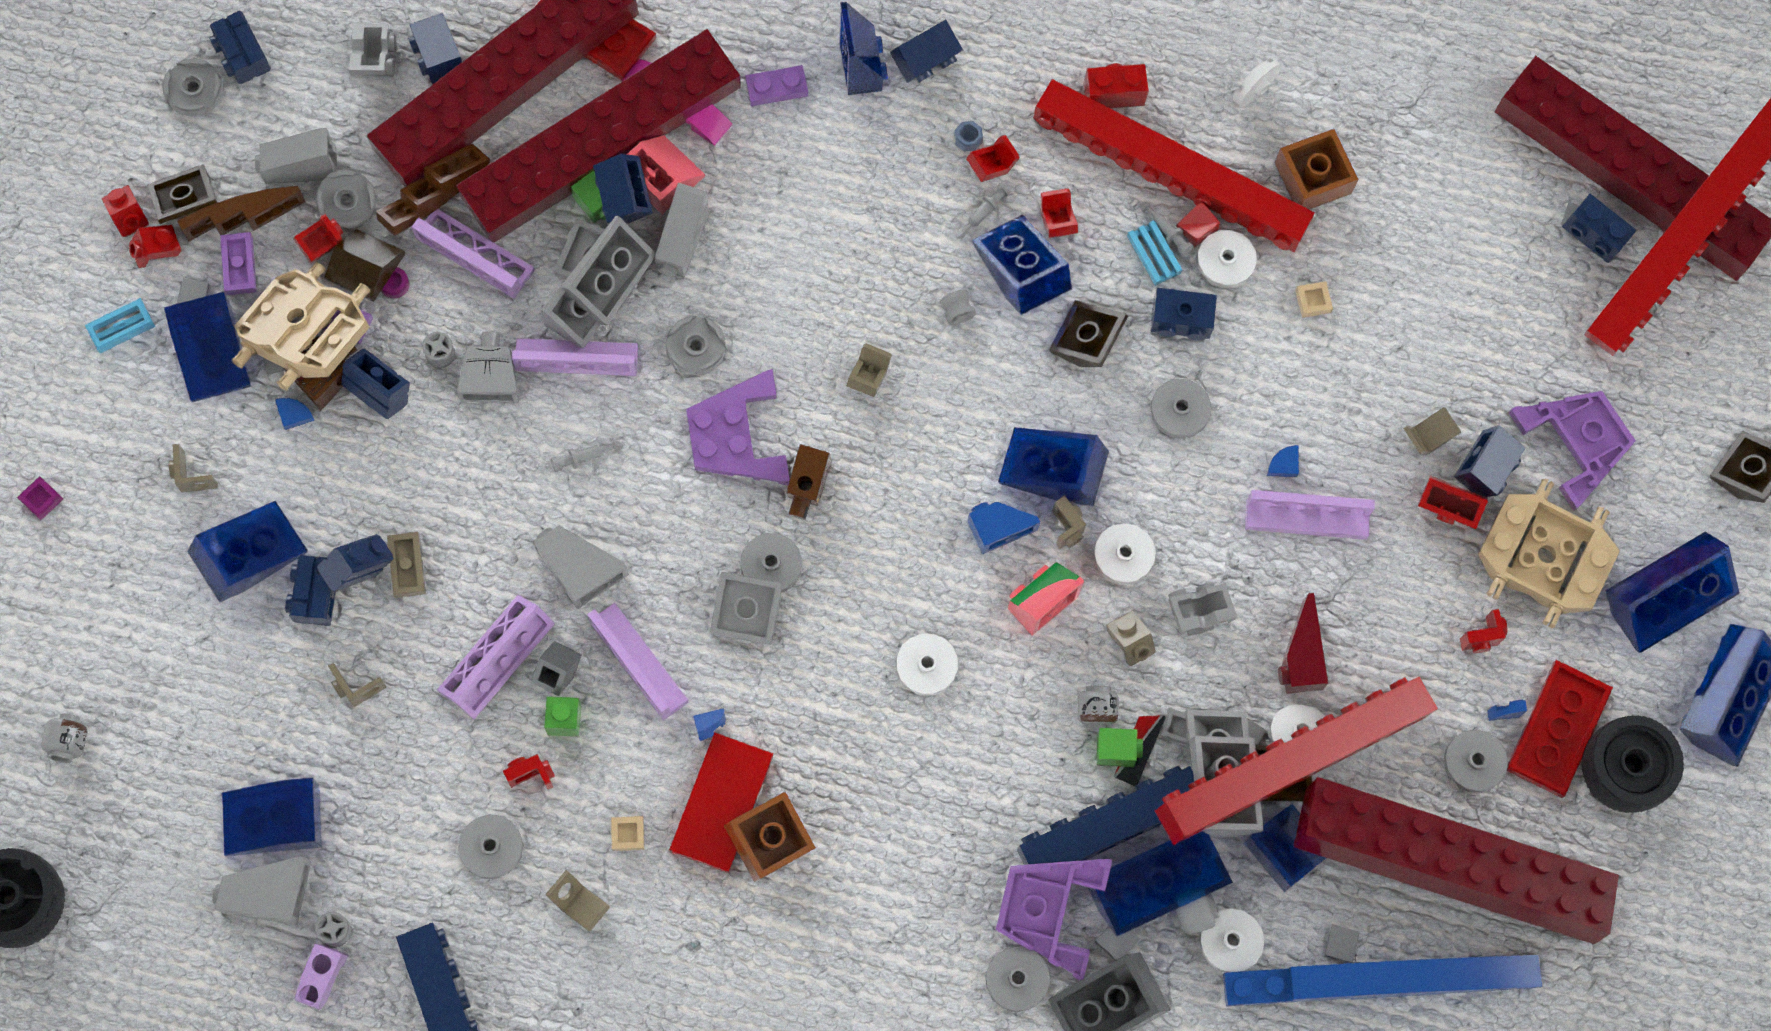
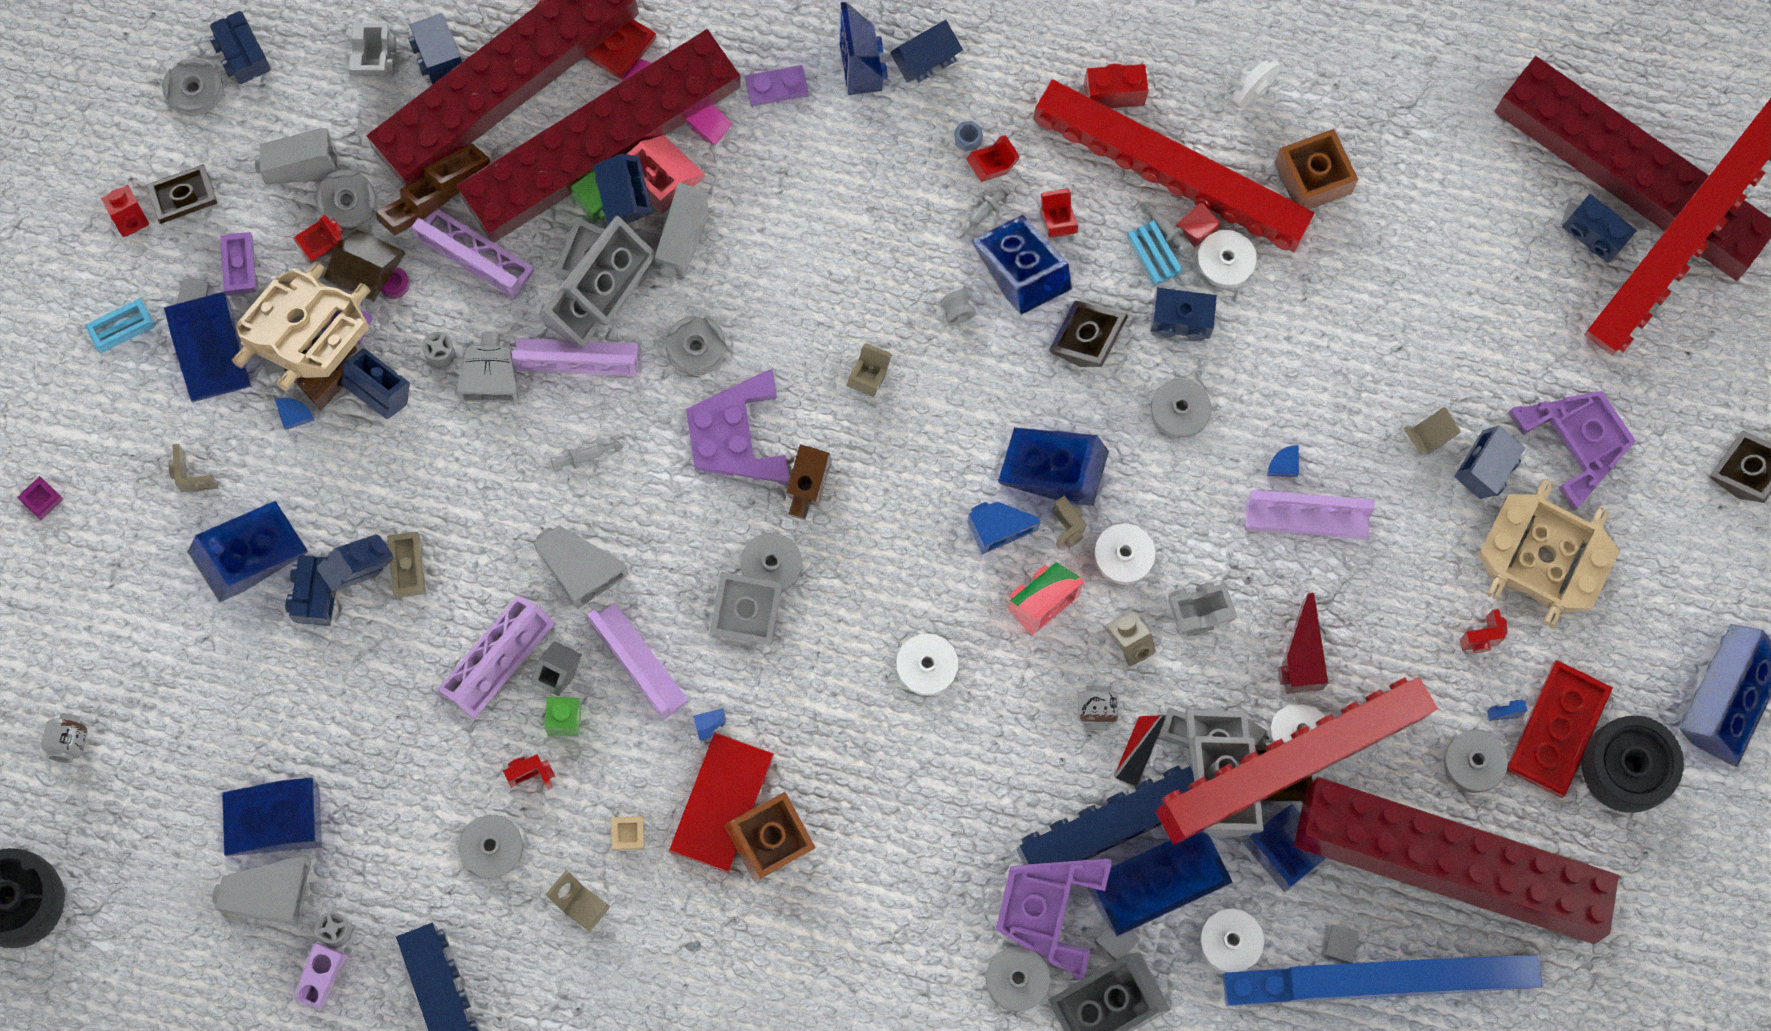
(154, 244): red bracket -> none
(255, 208): reddish brown slope -> none
(358, 696): dark tan bracket -> none
(1118, 747): bright green brick -> none
(1196, 915): light grey head -> none
(1314, 299): tan plate -> none
(1452, 502): red brick -> none
(1673, 591): clear blue slope -> none

